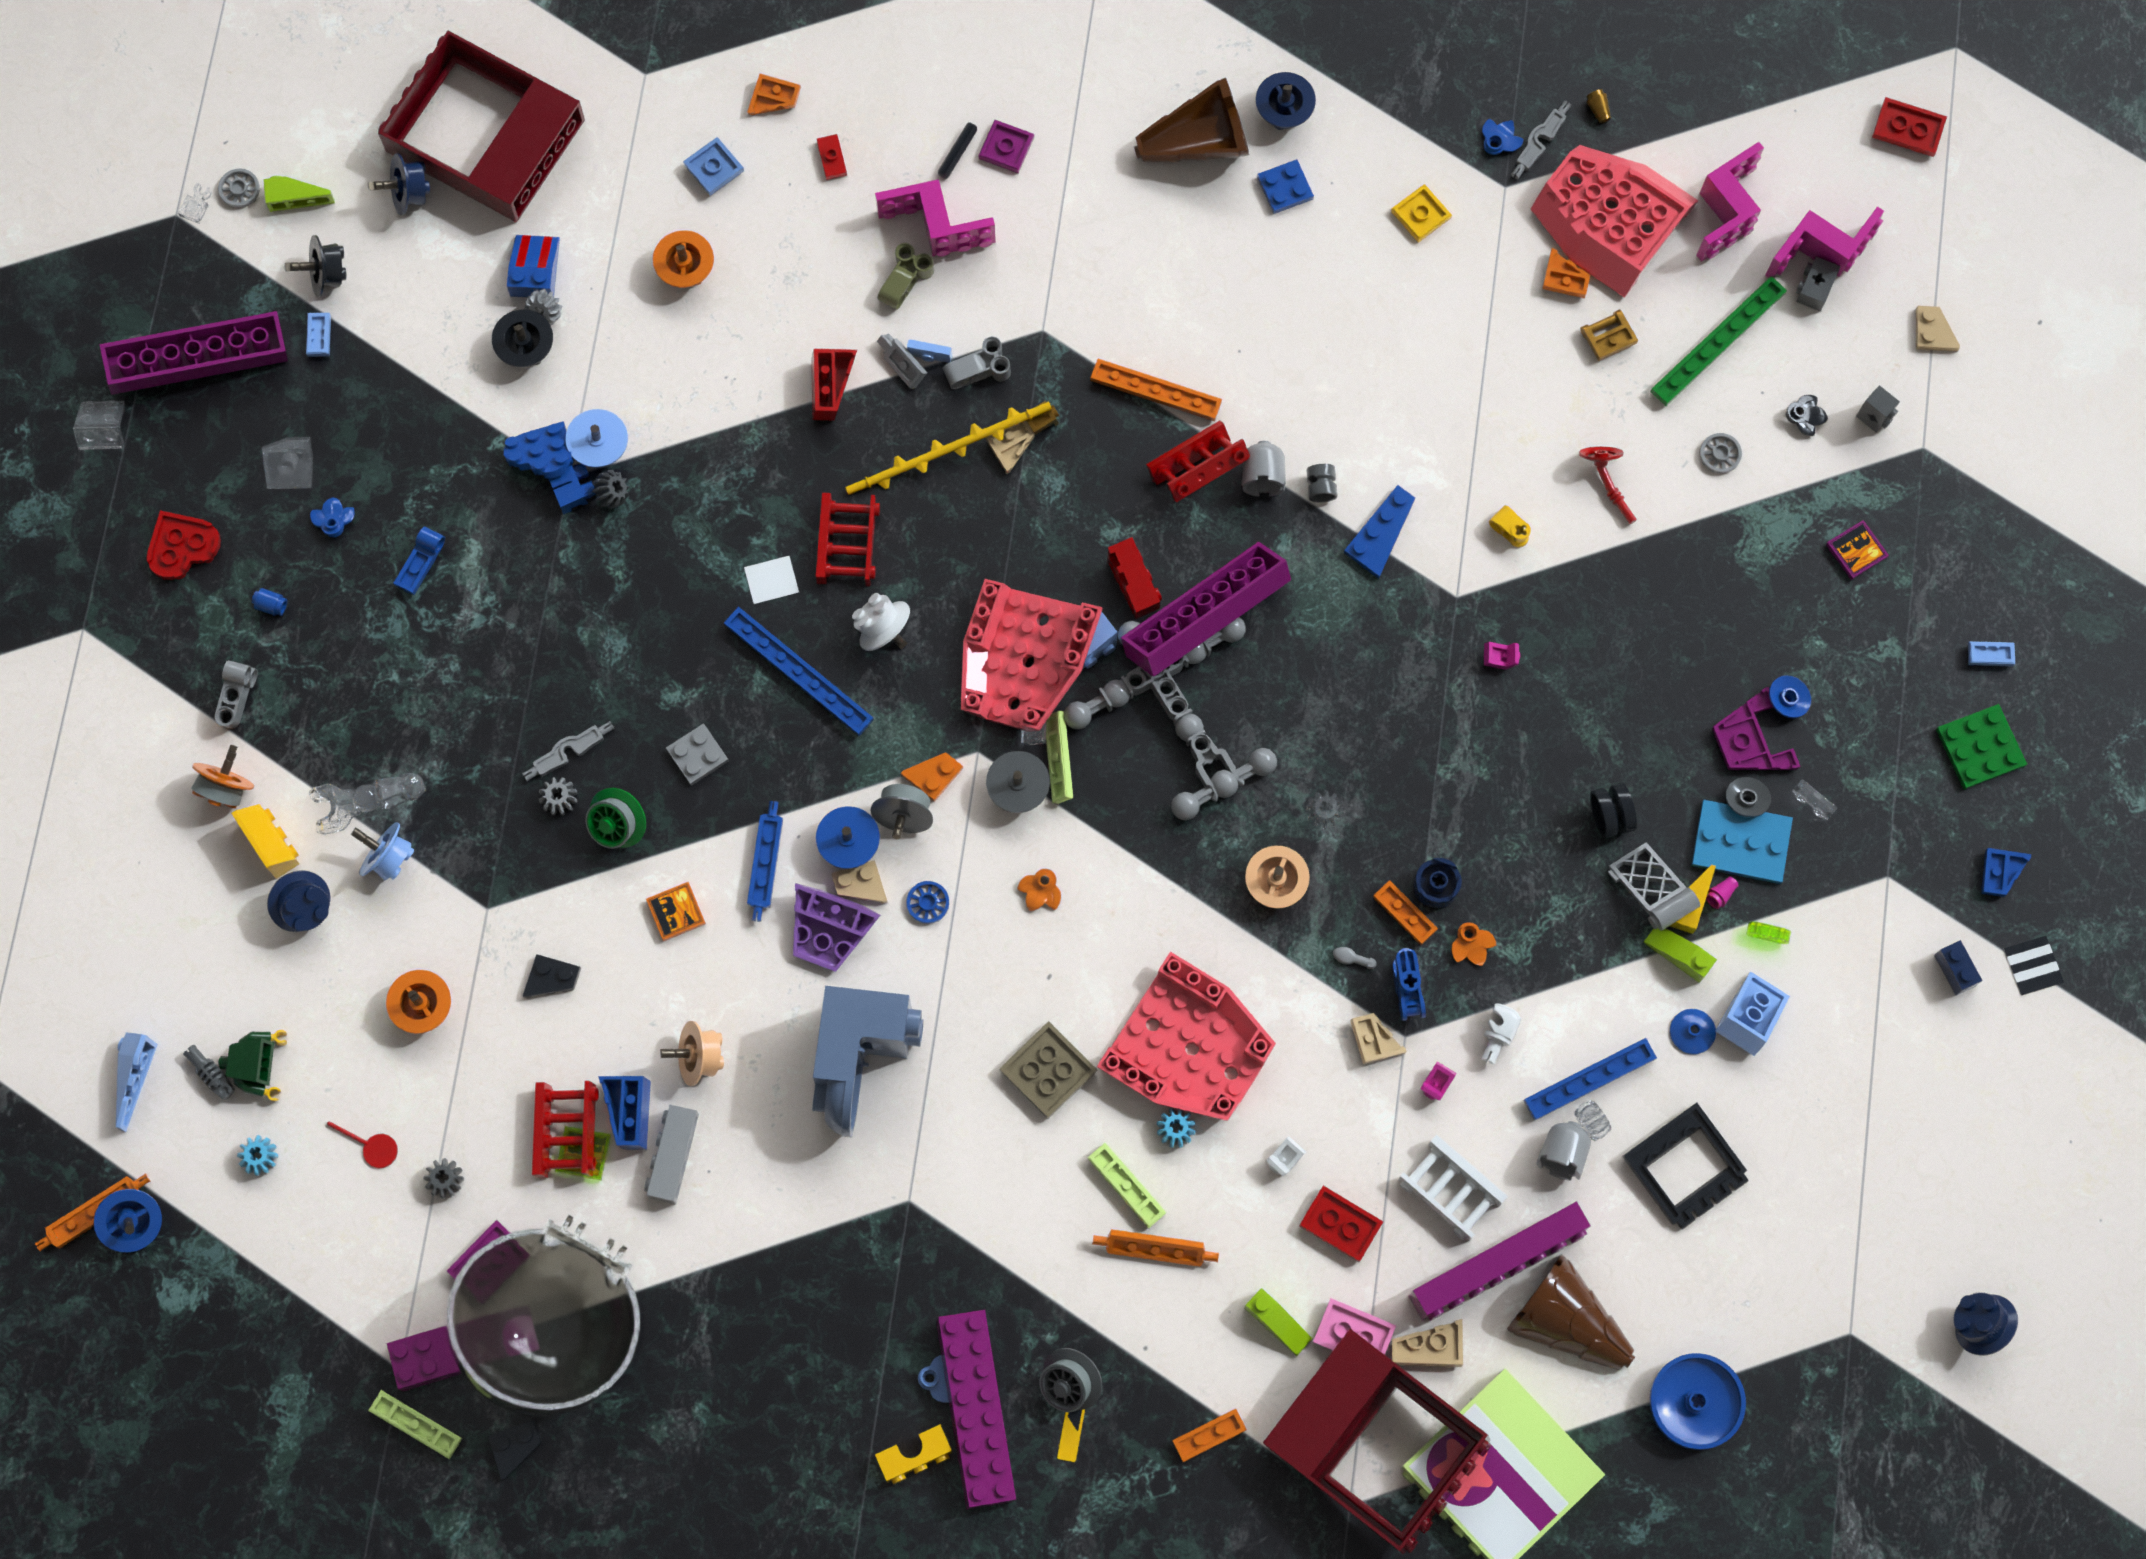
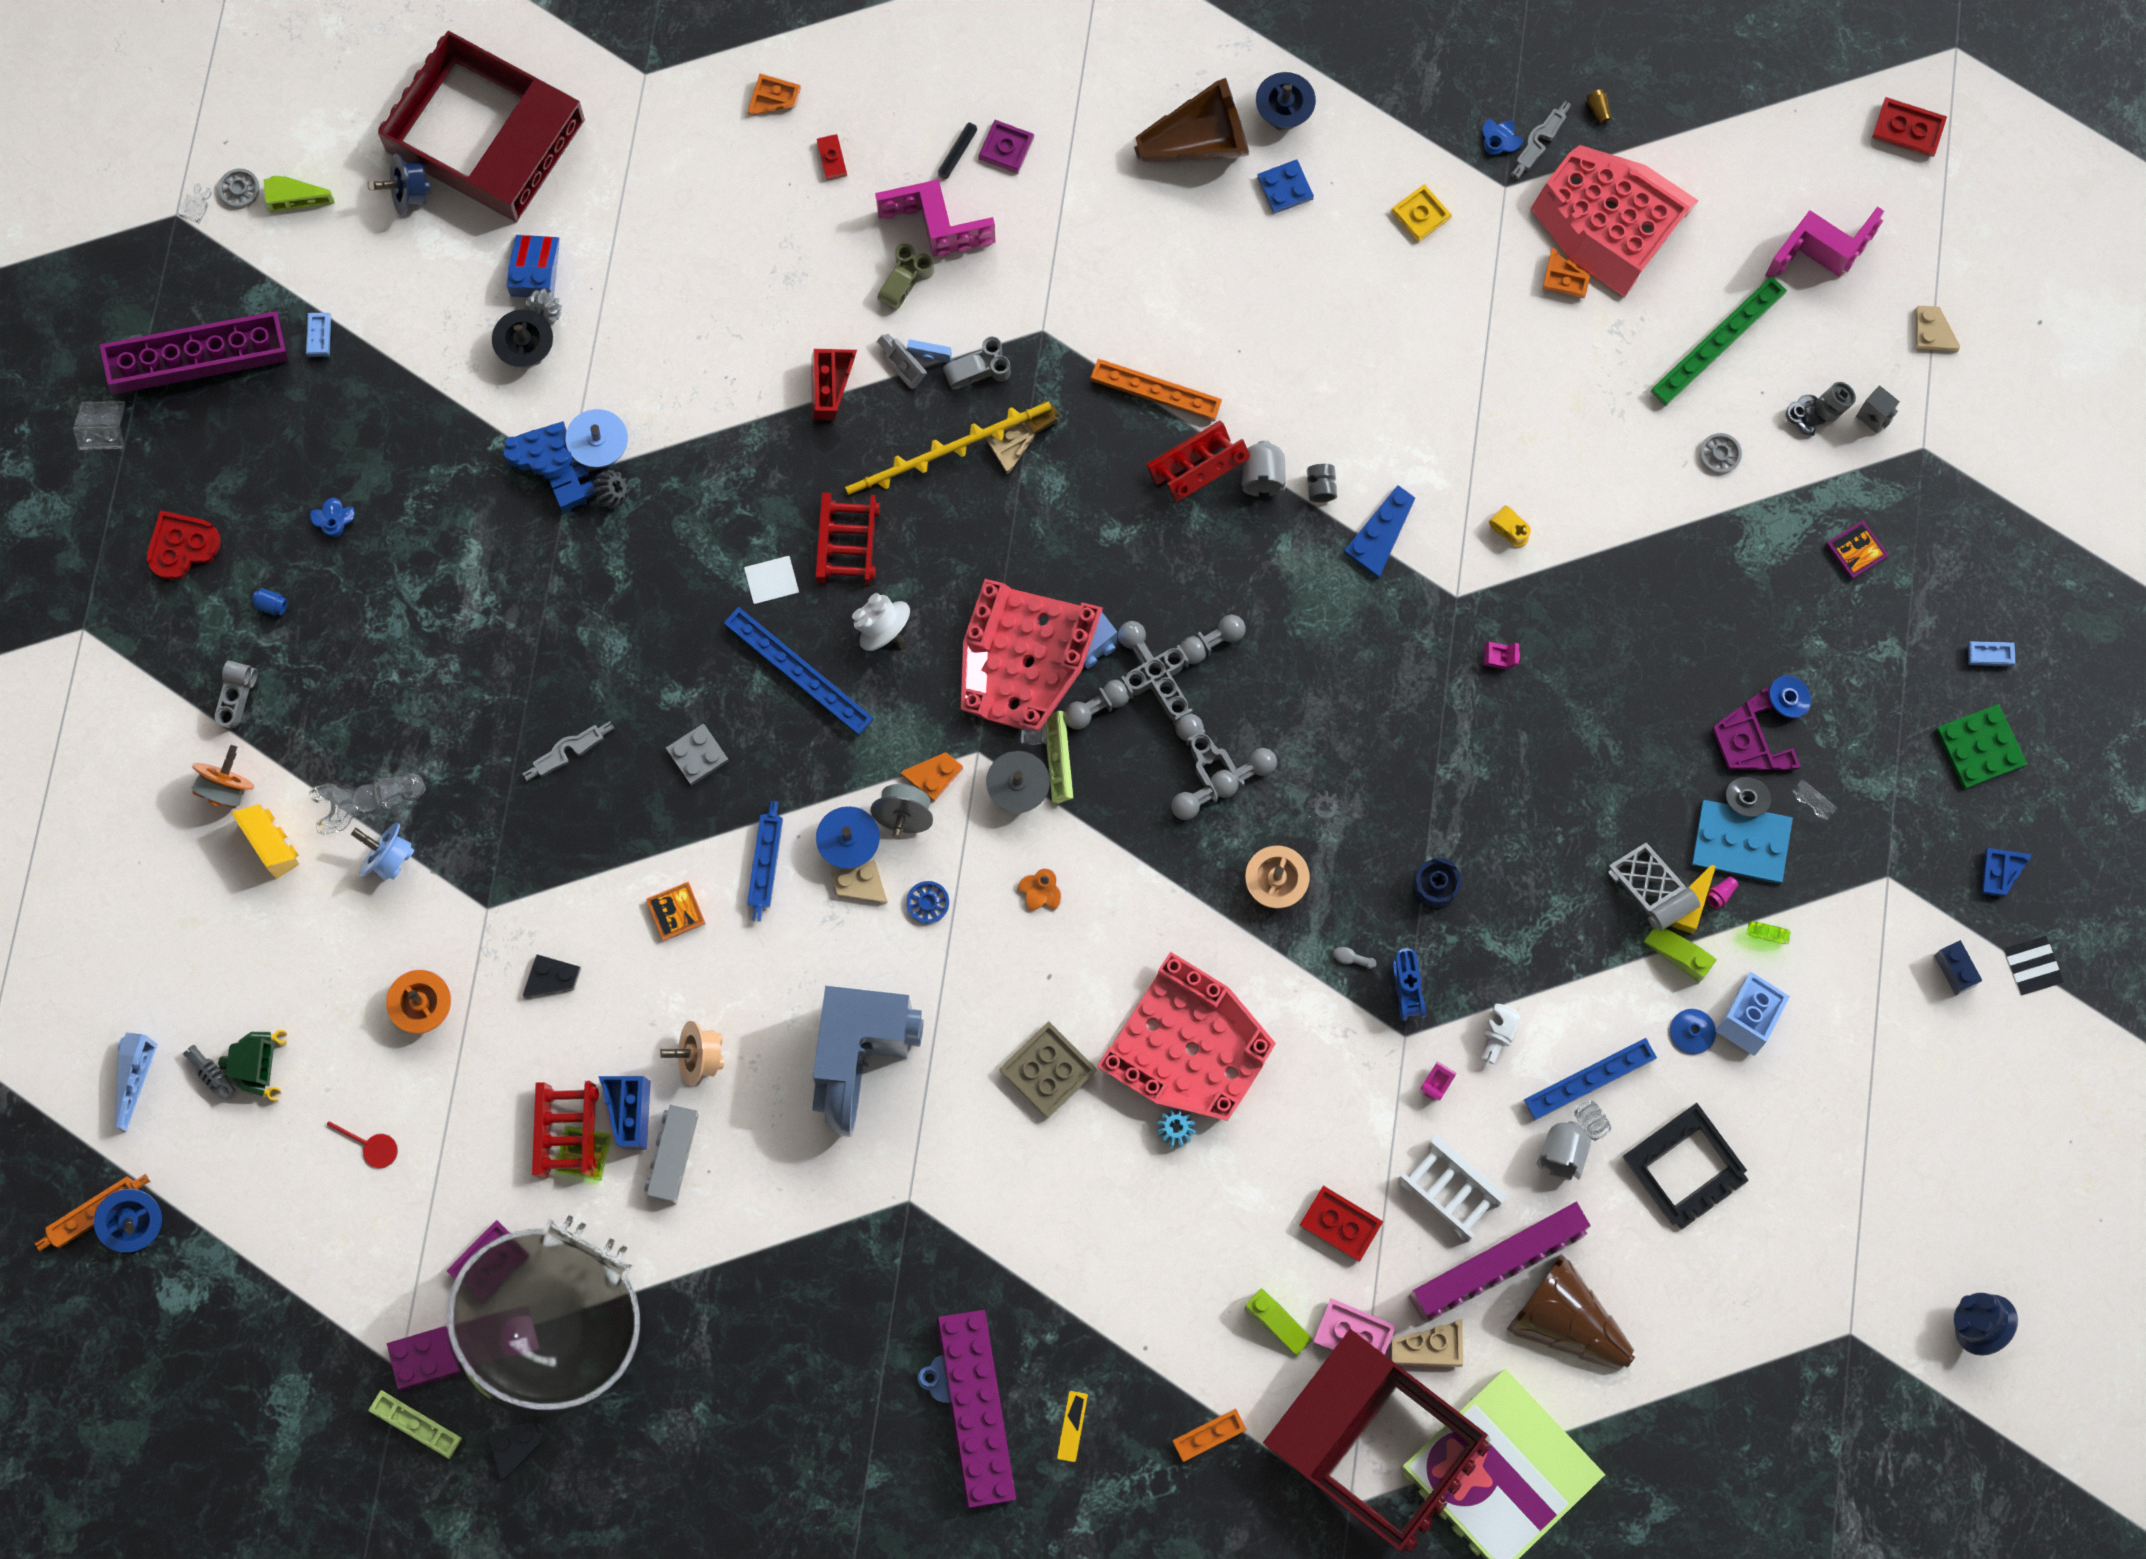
(253, 1163): medium azure gear -> none
(288, 463): clear slope -> none
(299, 901): dark blue piece -> none
(323, 264): black piece -> none
(420, 560): blue plate -> none
(448, 1169): dark grey gear -> none
(562, 788): light grey gear -> none
(615, 819): green piece -> none
(683, 259): orange piece -> none
(713, 166): medium blue plate -> none
(828, 926): medium lavender wedge -> none
(934, 1448): yellow arch -> none
(1070, 1380): dark grey piece -> none
(1126, 1185): yellowish green plate -> none
(1133, 578): red wedge -> none
(1155, 1248): orange plate -> none
(1206, 609): magenta brick -> none
(1285, 1157): white bracket -> none
(1374, 1039): tan wing -> none
(1405, 912): orange plate -> none
(1474, 947): orange plate -> none
(1601, 459): red dish -> none
(1612, 340): pearl gold plate -> none
(1613, 810): black wheel -> none
(1697, 1401): blue dish -> none
(1730, 202): dark pink bracket -> none
(1813, 294): dark grey brick -> none
(1835, 401): none -> dark grey wheel

